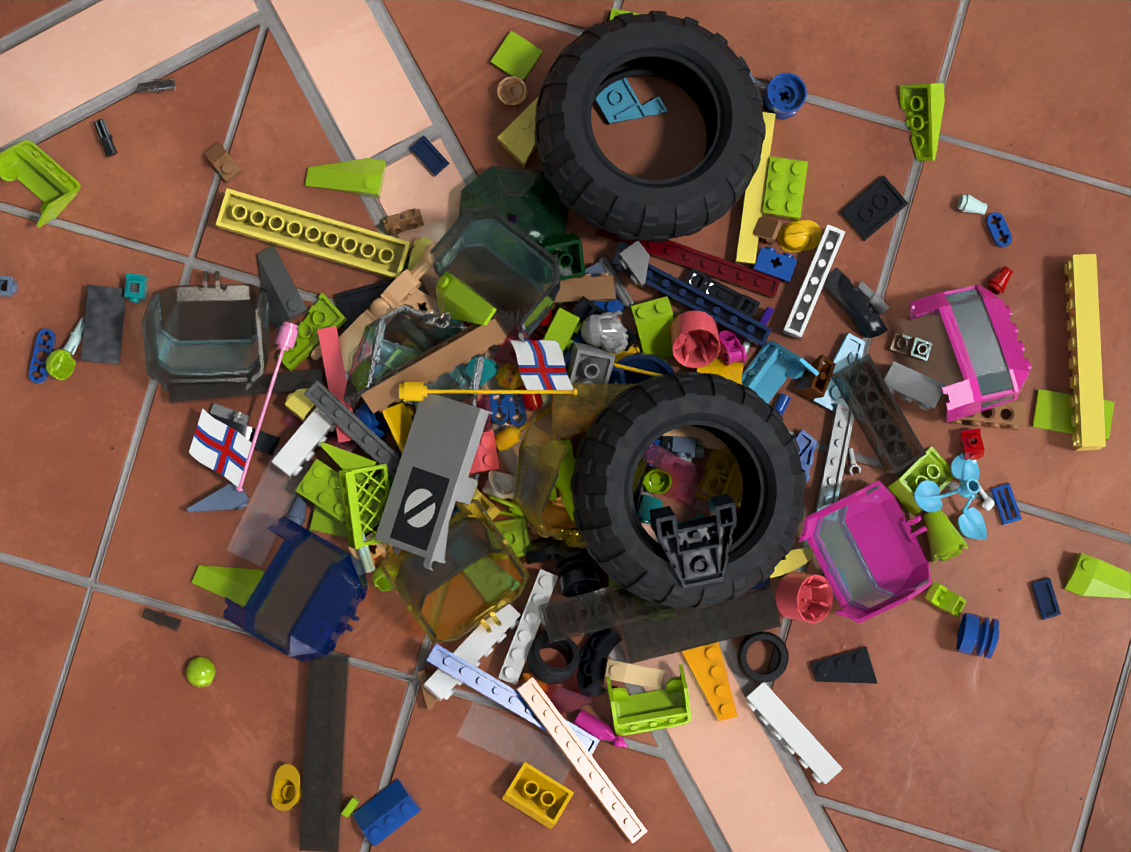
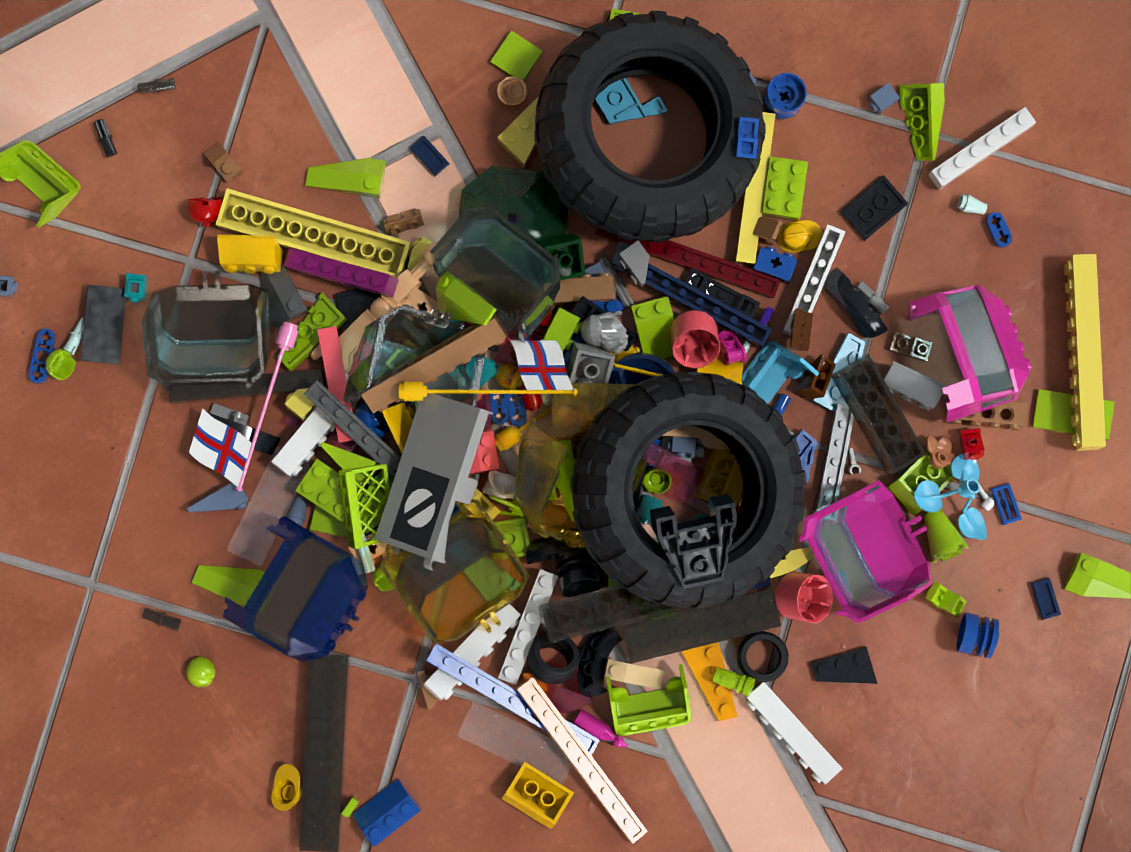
(204, 210): none -> red cylinder
(249, 253): none -> yellow slope
(341, 272): none -> magenta brick
(734, 681): none -> lime axle
(747, 137): none -> blue slope
(801, 330): none -> reddish brown bracket
(883, 99): none -> sand blue brick
(940, 452): none -> nougat plate
(982, 148): none -> white brick
(999, 282): red cone -> none

